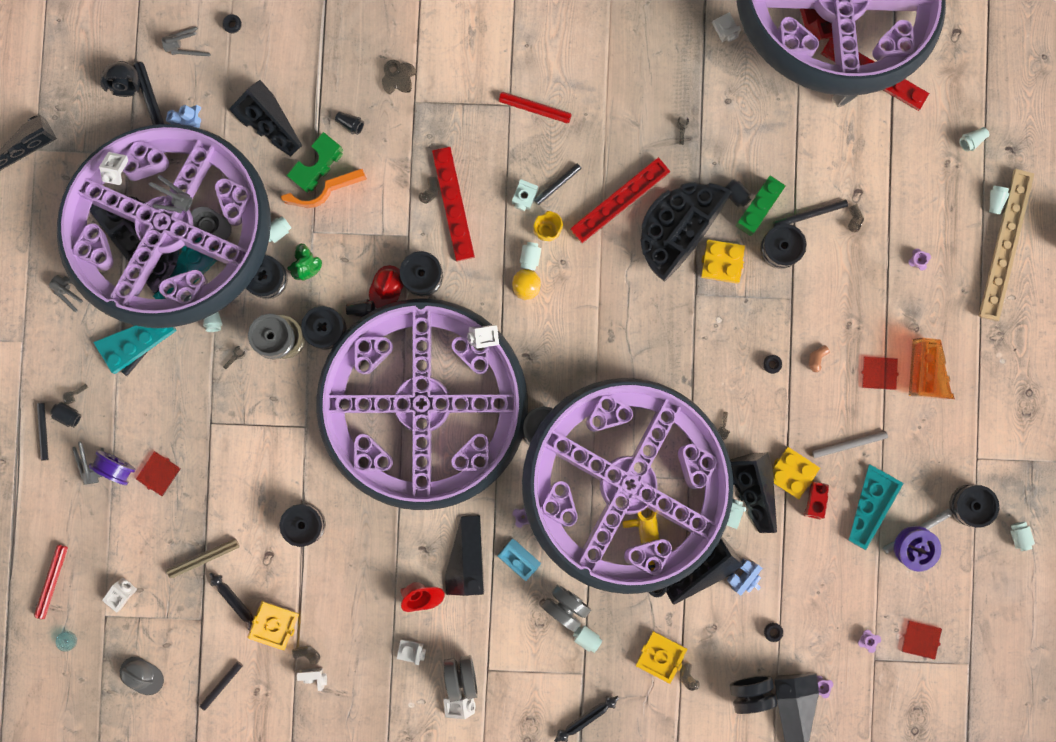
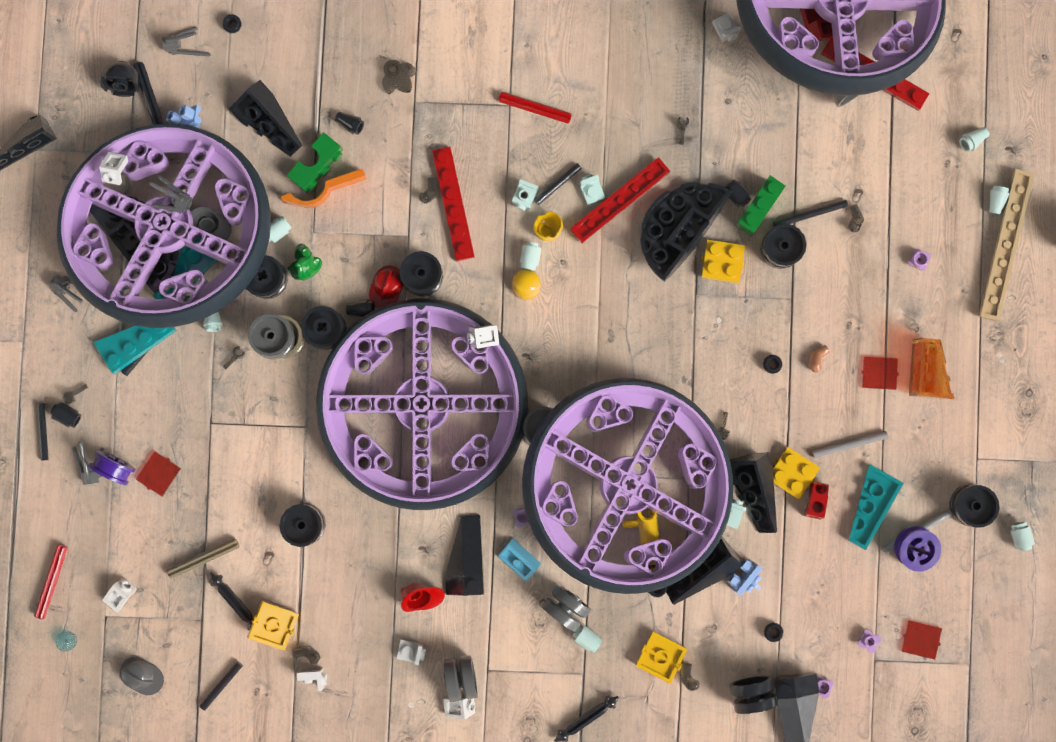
(591, 189): none -> light aqua bracket

